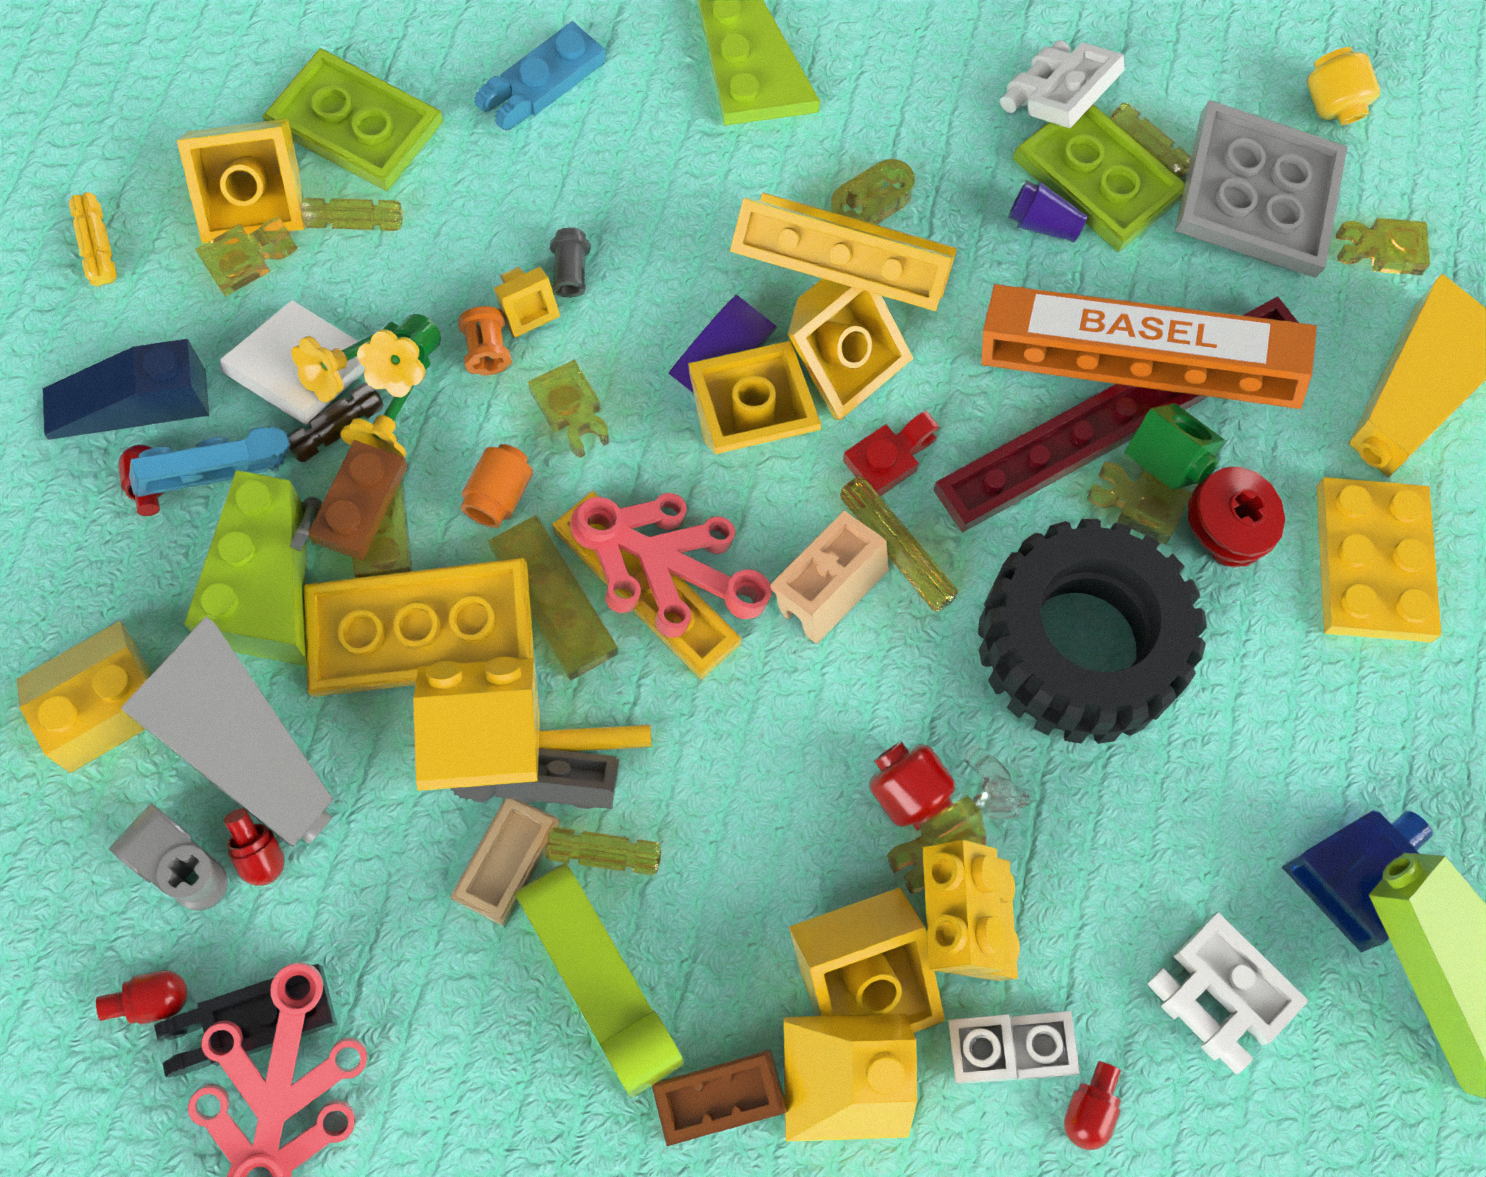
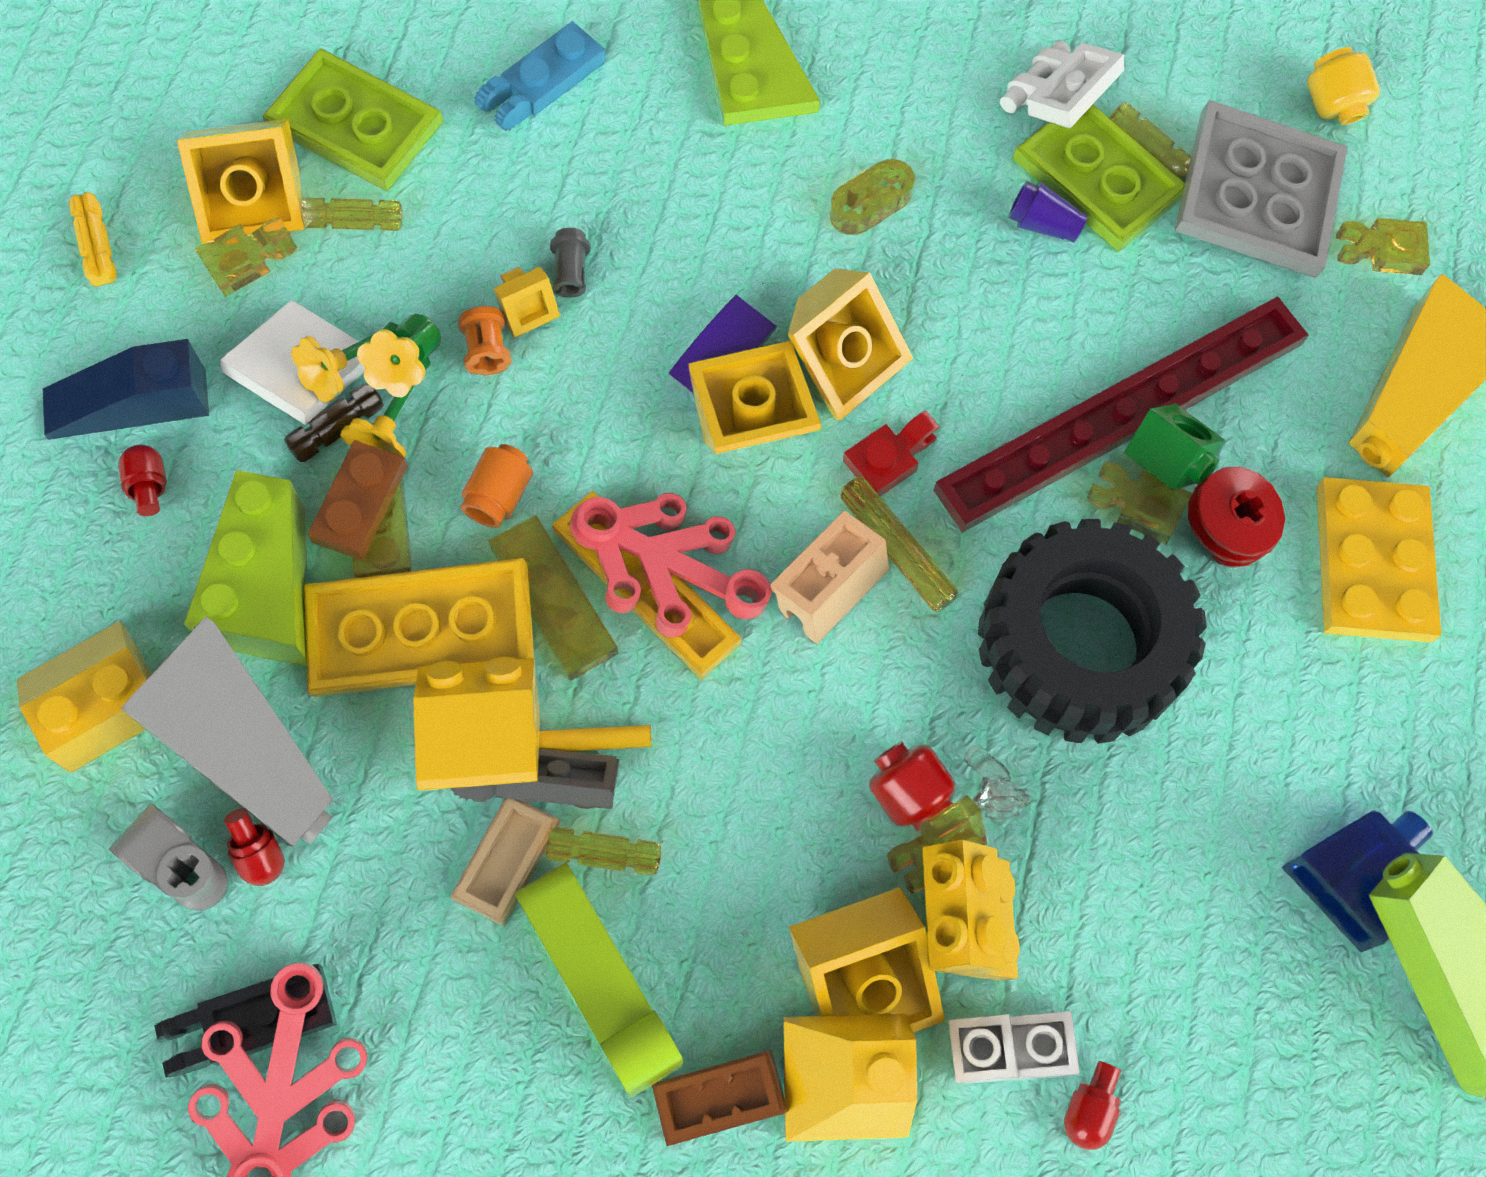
(145, 998): red cylinder -> none
(210, 462): dark azure hinge -> none
(310, 509): dark grey hinge -> none
(569, 401): clear yellow plate -> none
(843, 250): yellow fence -> none
(1149, 346): orange brick -> none
(1239, 980): white plate -> none

